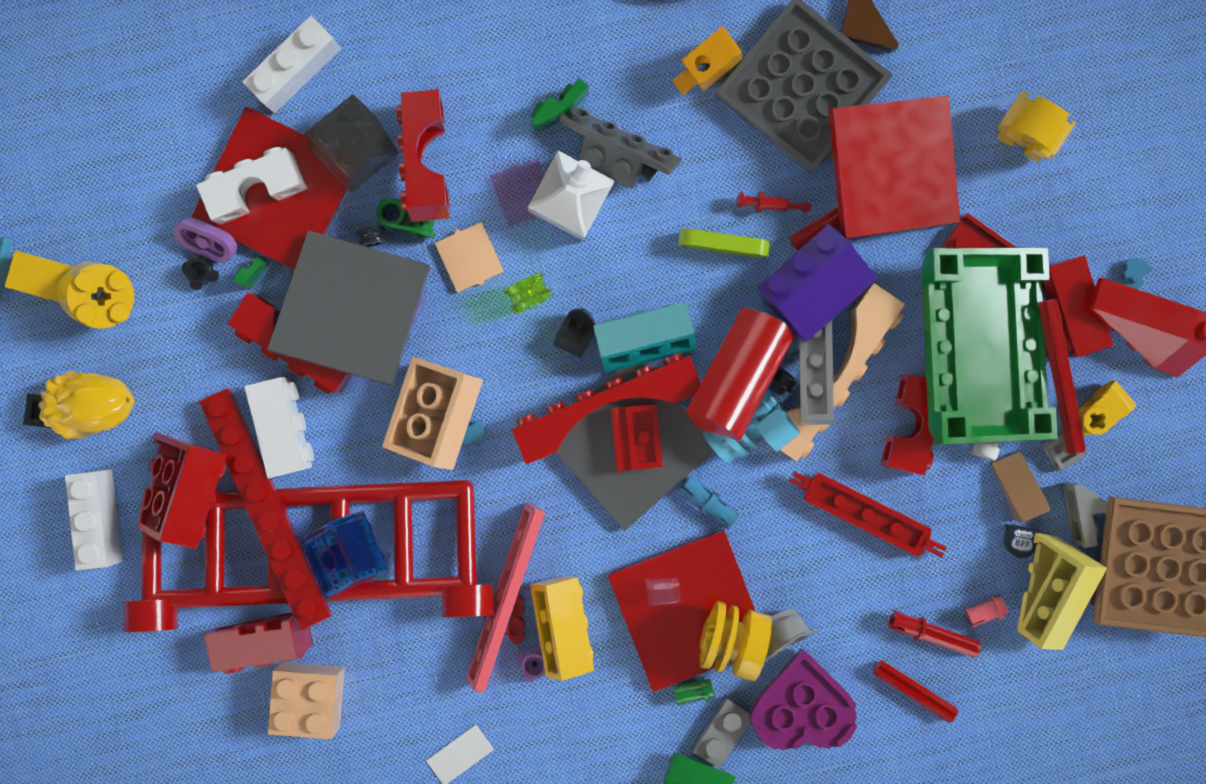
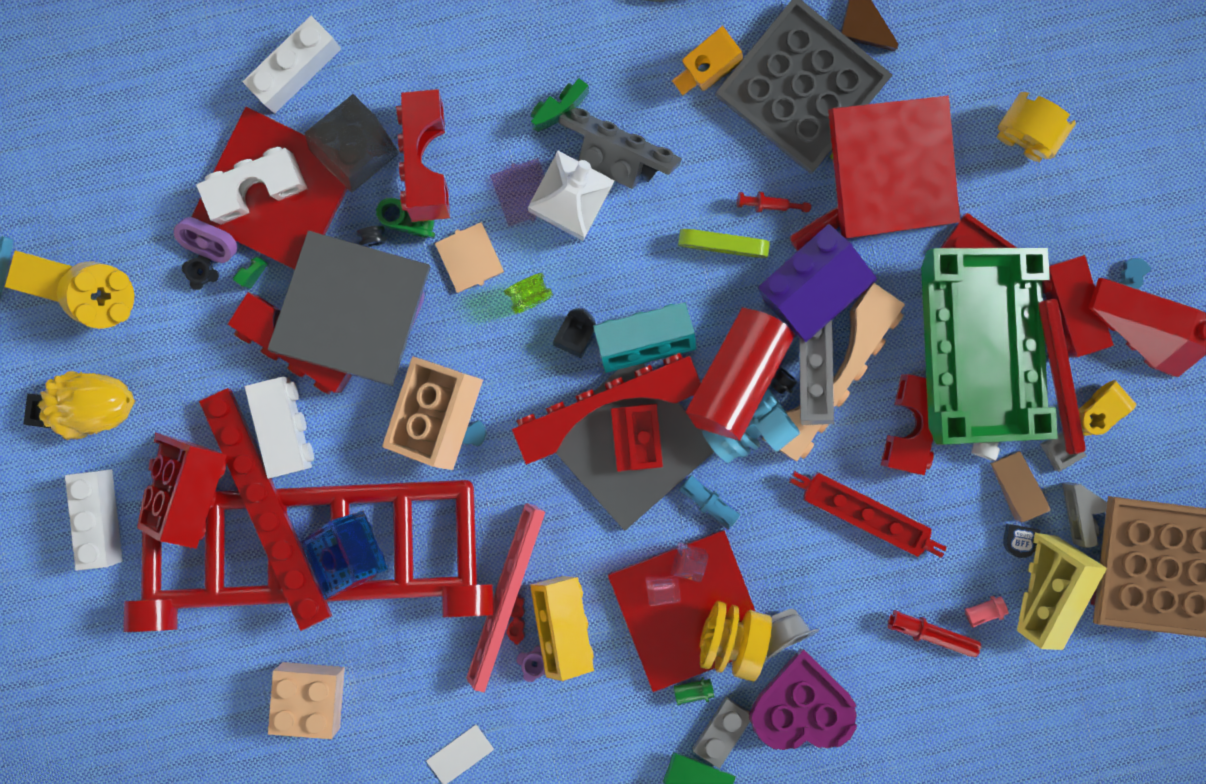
(256, 643): wedge -> none
(689, 562): none -> clear pink leg
(915, 691): red axle -> none

